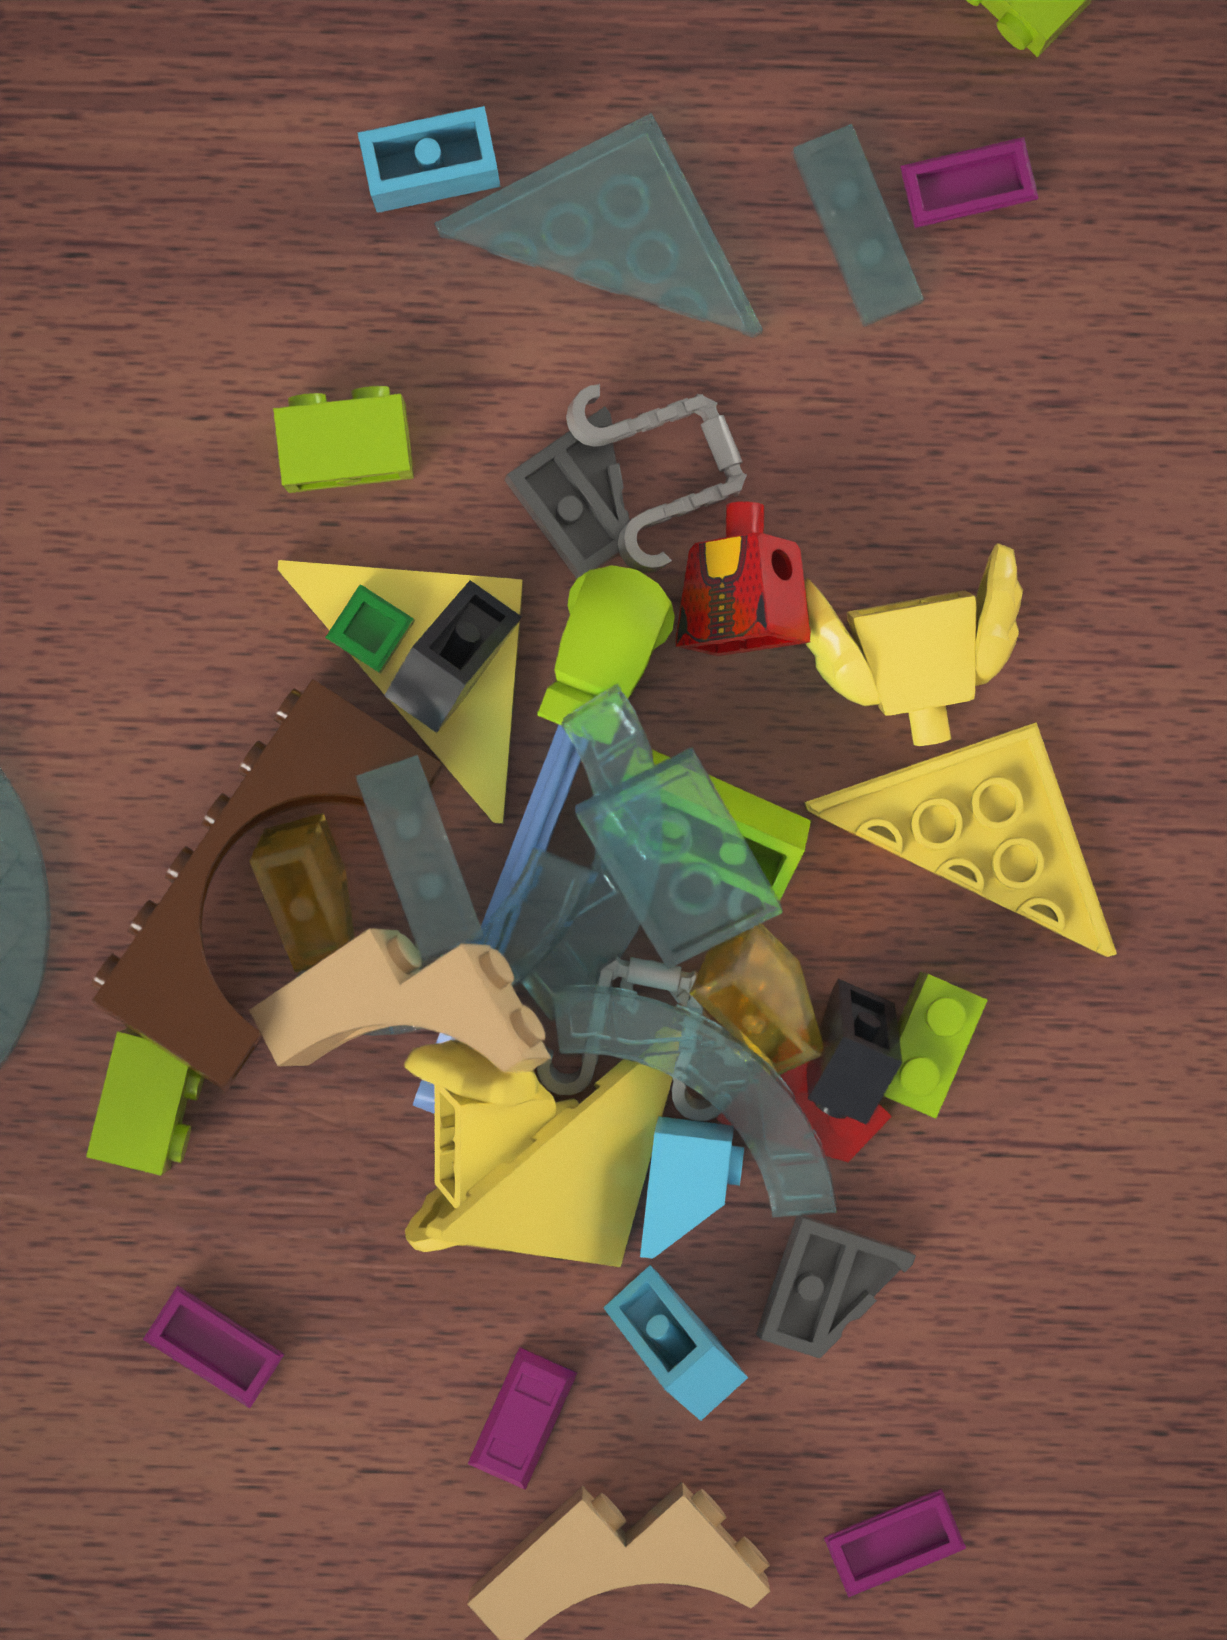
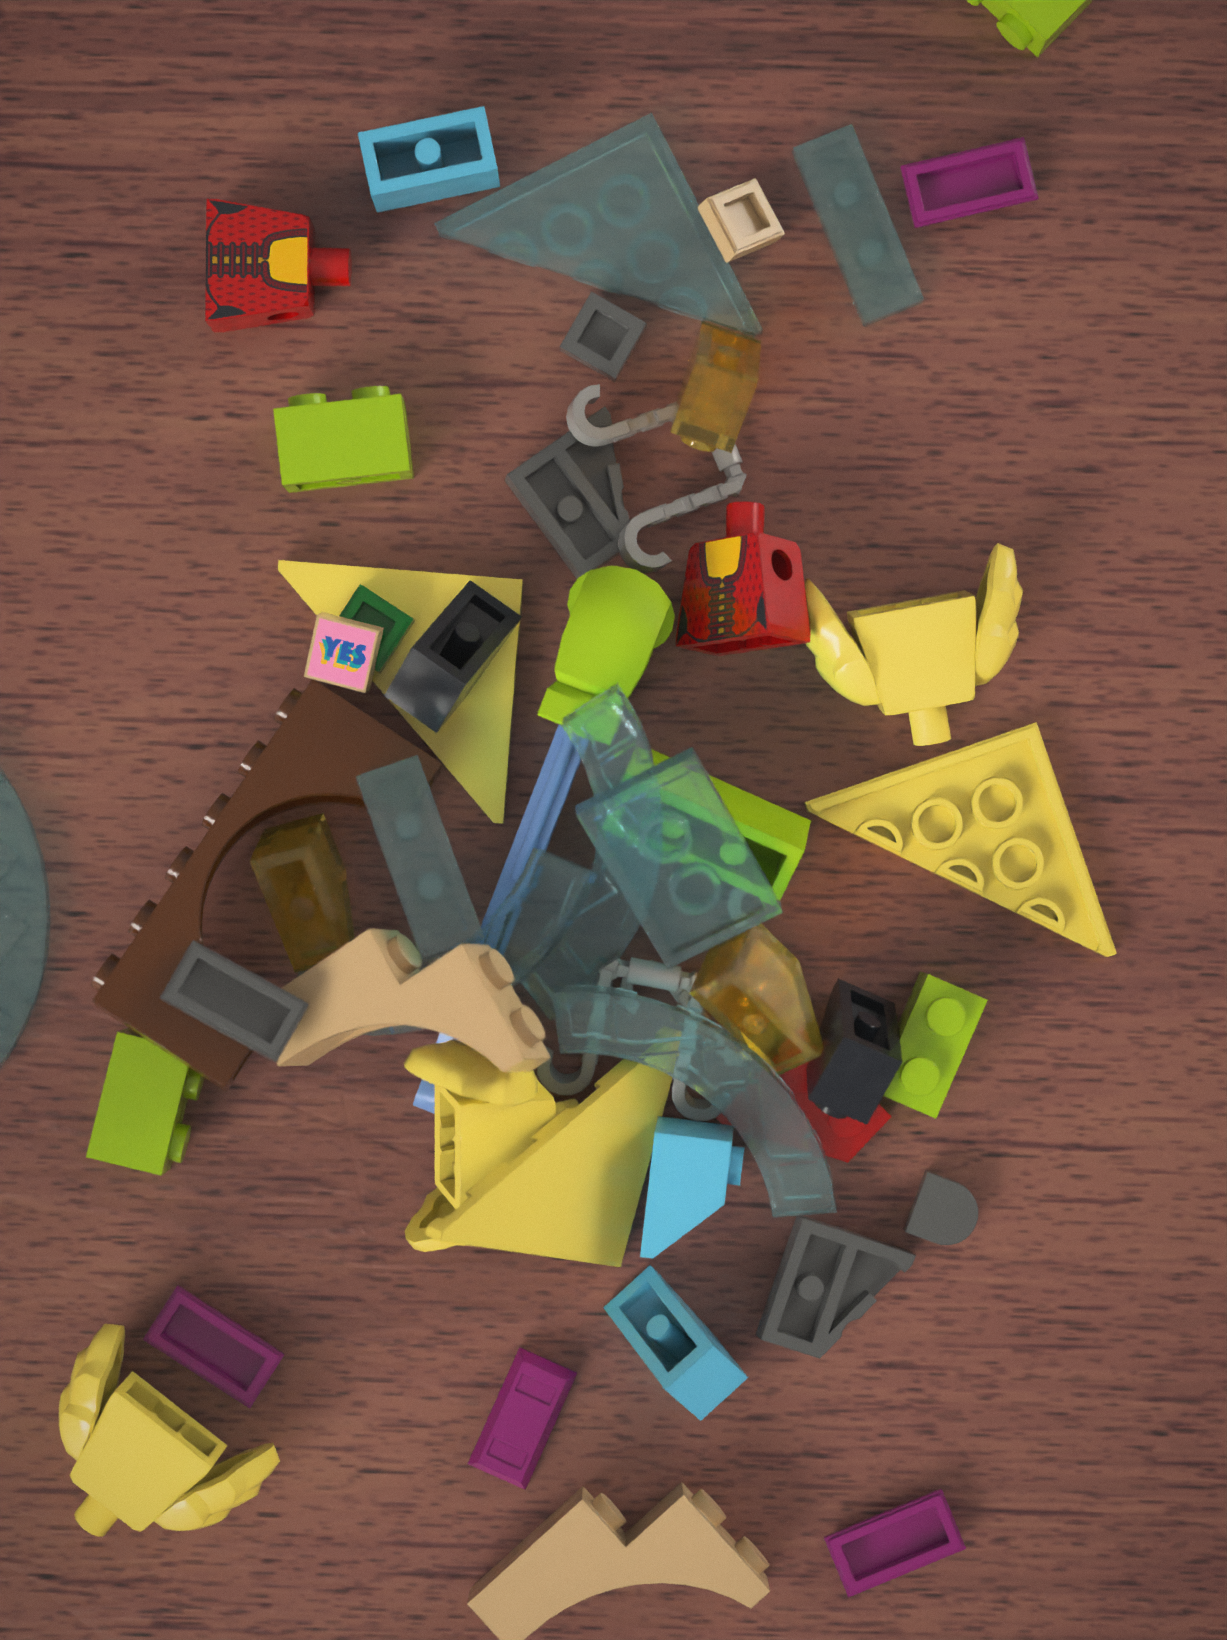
(145, 1454): none -> light yellow torso
(234, 1001): none -> dark grey tile
(265, 266): none -> torso
(343, 652): none -> tile
(603, 336): none -> dark grey plate
(716, 388): none -> clear yellow slope
(740, 220): none -> tan tile
(942, 1211): none -> dark grey tile

